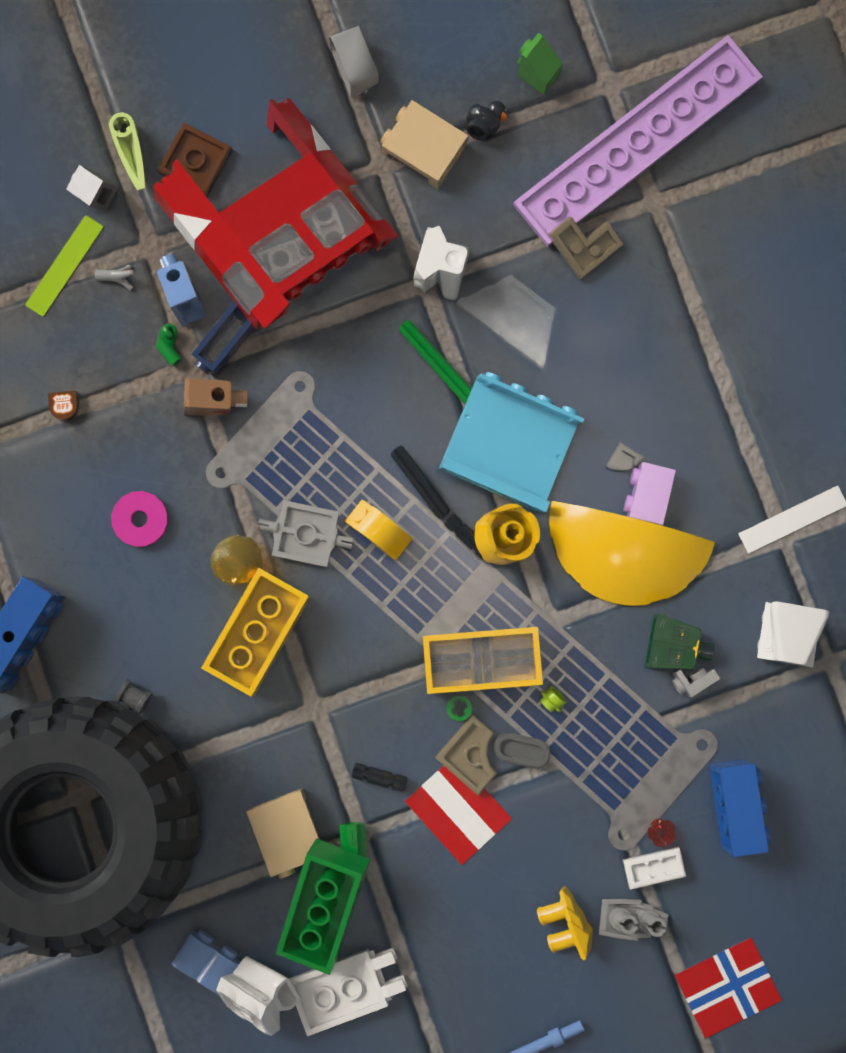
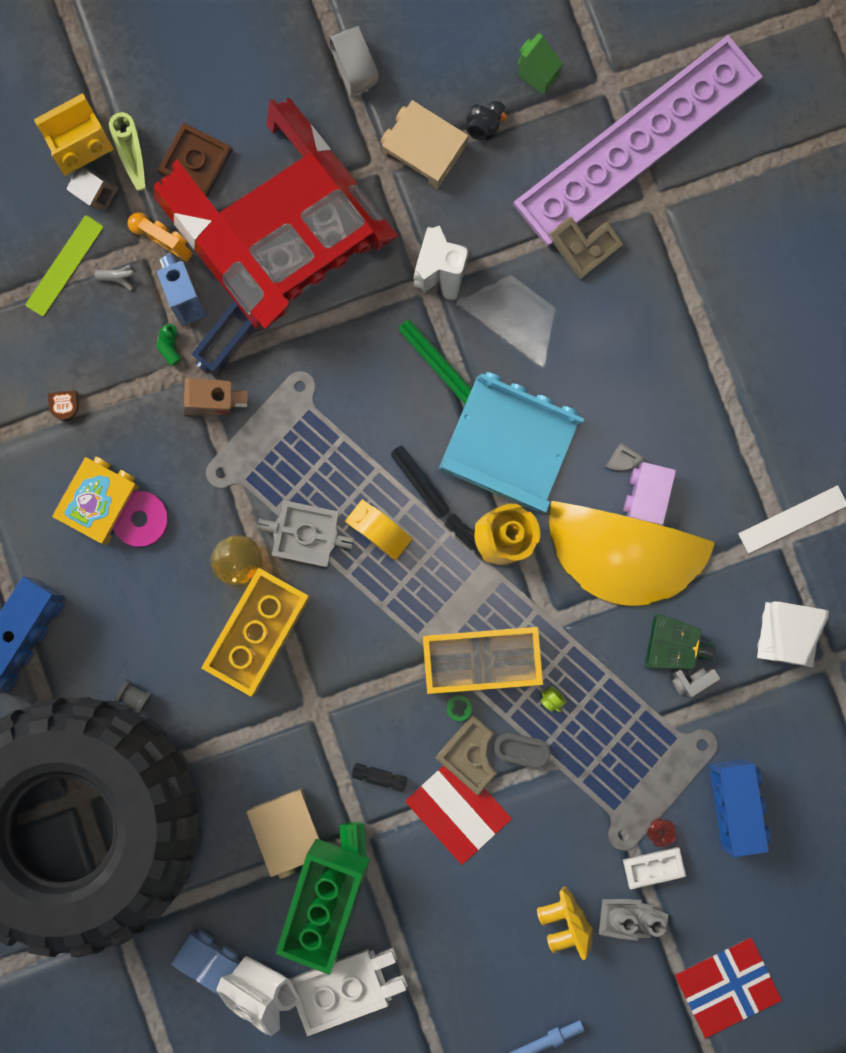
(73, 134): none -> yellow panel
(95, 499): none -> yellow panel
(139, 224): none -> light orange plate

